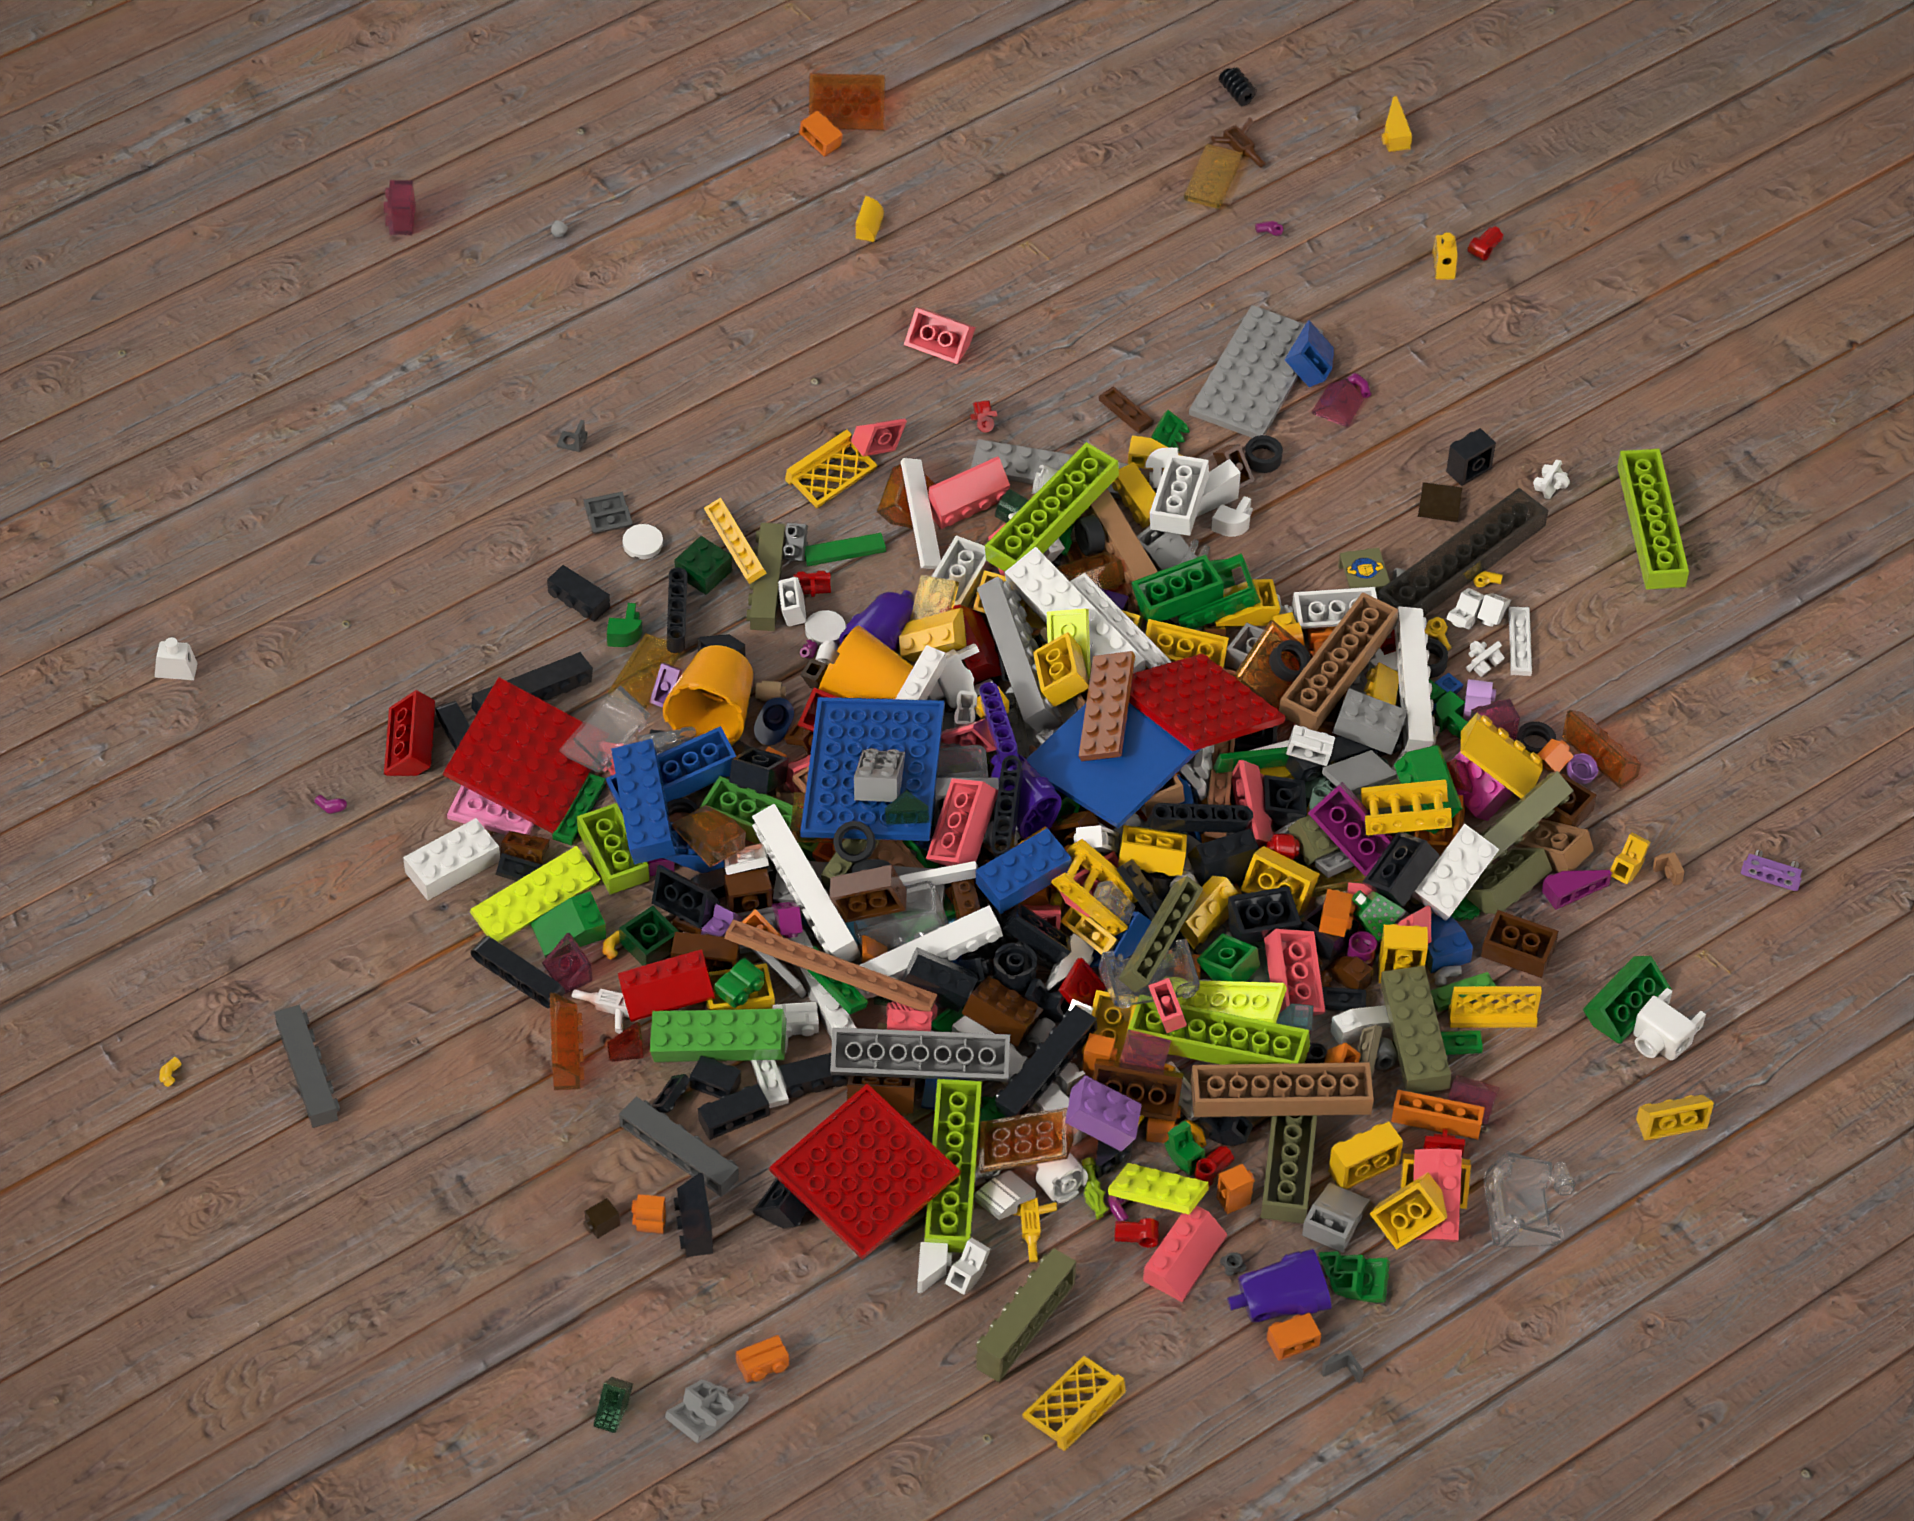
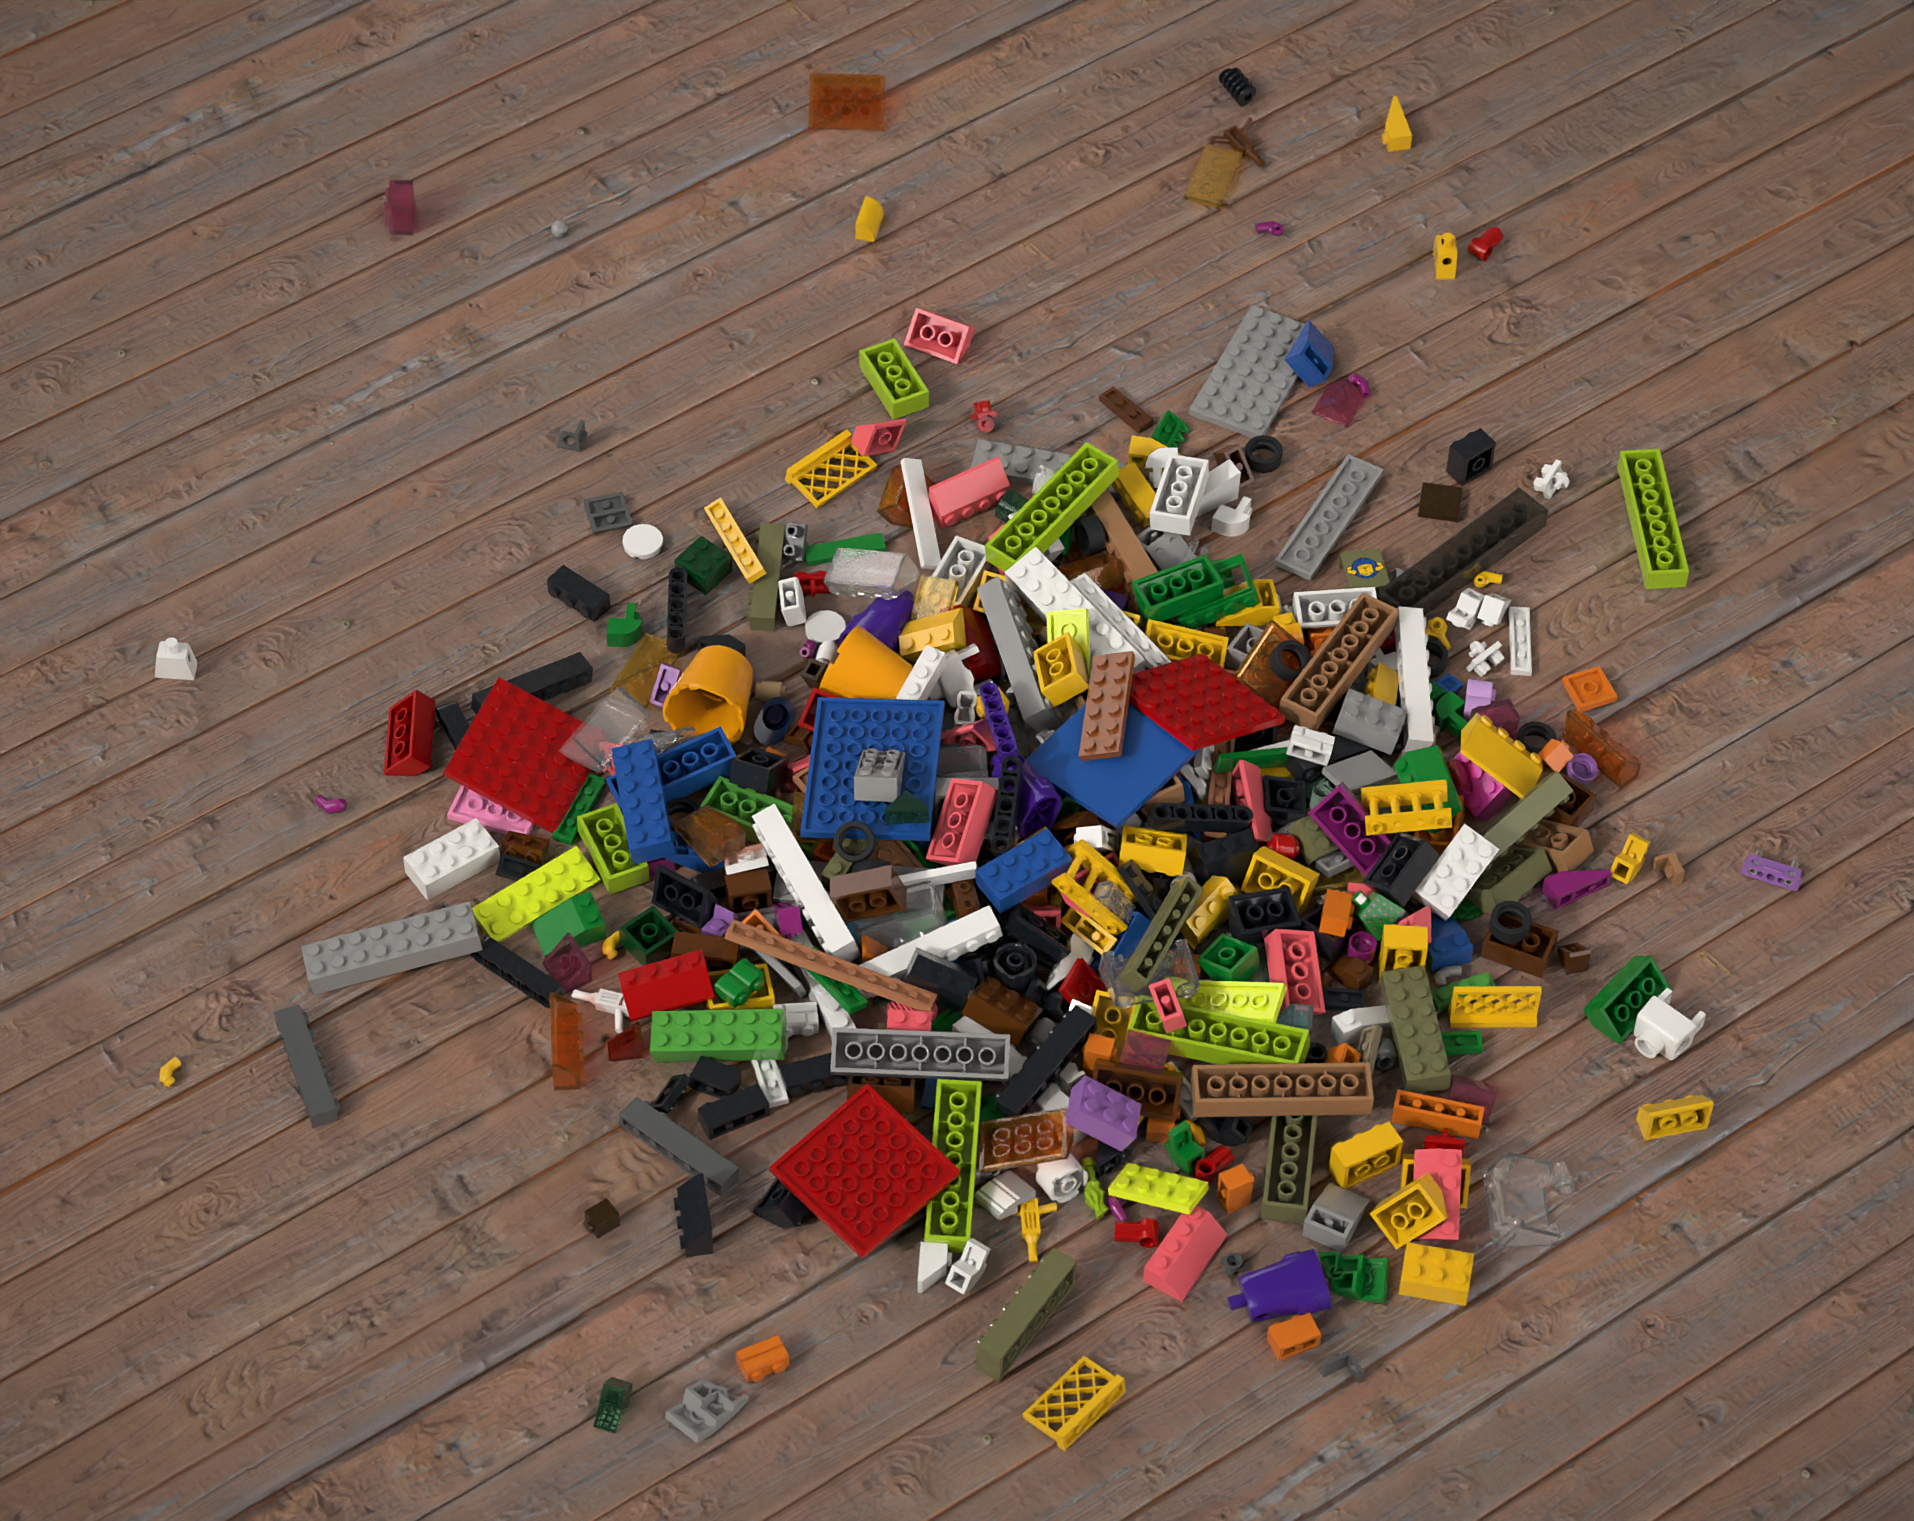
(391, 948): none -> light grey brick
(649, 1213): orange brick -> none
(821, 133): orange brick -> none
(870, 573): none -> clear windscreen
(893, 378): none -> lime brick
(1329, 517): none -> light grey plate
(1436, 1274): none -> yellow brick
(1506, 934): none -> black tyre
(1574, 957): none -> reddish brown slope
(1589, 689): none -> orange plate

